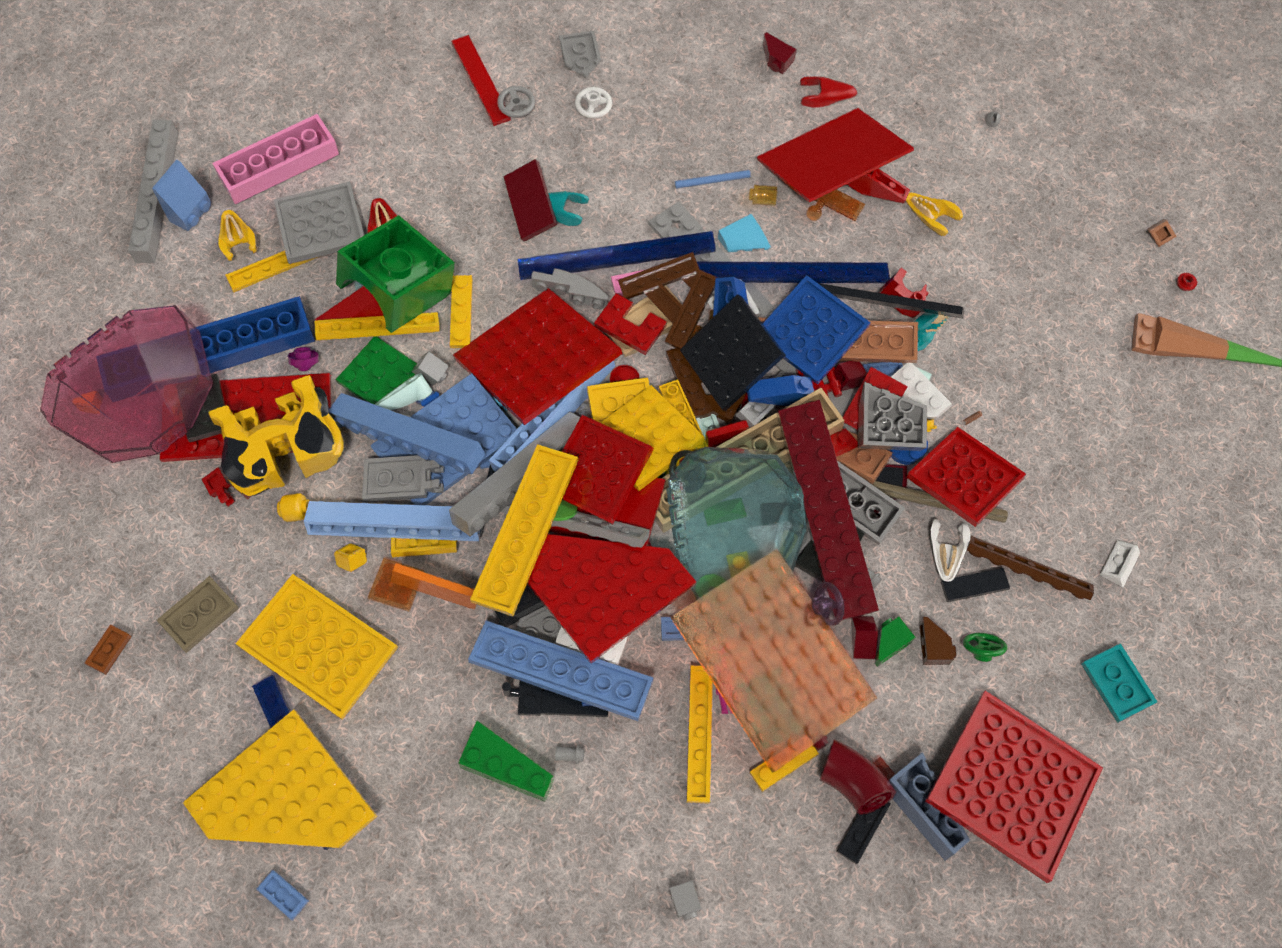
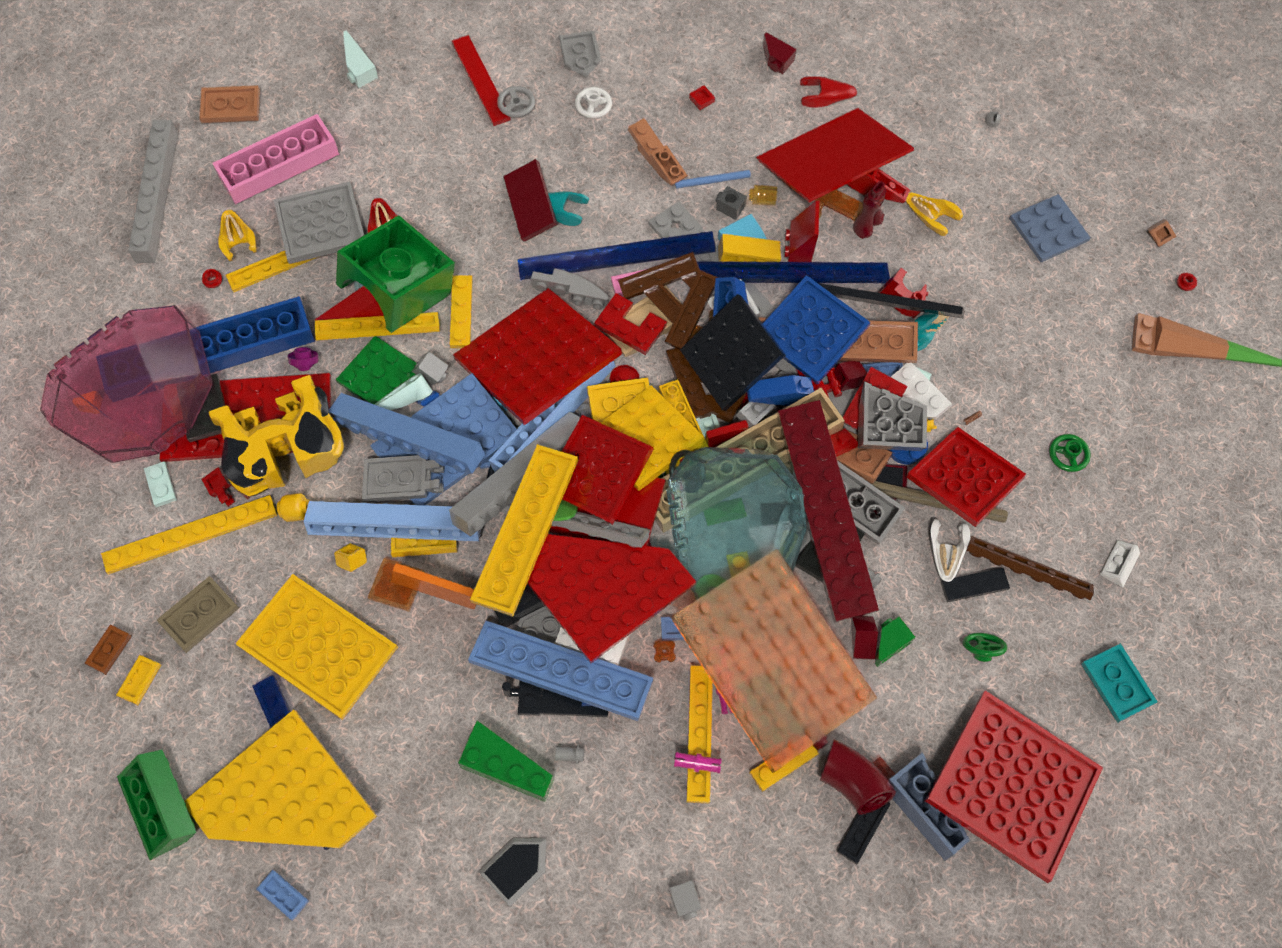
(138, 680): none -> yellow plate
(156, 803): none -> green slope
(160, 484): none -> light aqua plate
(181, 196): medium blue slope -> none
(188, 534): none -> yellow plate
(212, 273): none -> red plate
(229, 104): none -> nougat plate
(359, 66): none -> light aqua slope
(516, 867): none -> black tile
(655, 153): none -> nougat slope
(664, 645): none -> clear orange plate
(697, 762): none -> dark pink pin
(702, 97): none -> red plate
(737, 204): none -> dark grey brick
(748, 249): none -> yellow brick
(803, 235): none -> red slope
(823, 604): piece -> none
(871, 212): none -> dark red piece
(935, 644): reddish brown slope -> none
(1049, 228): none -> sand blue plate
(1076, 445): none -> green piece

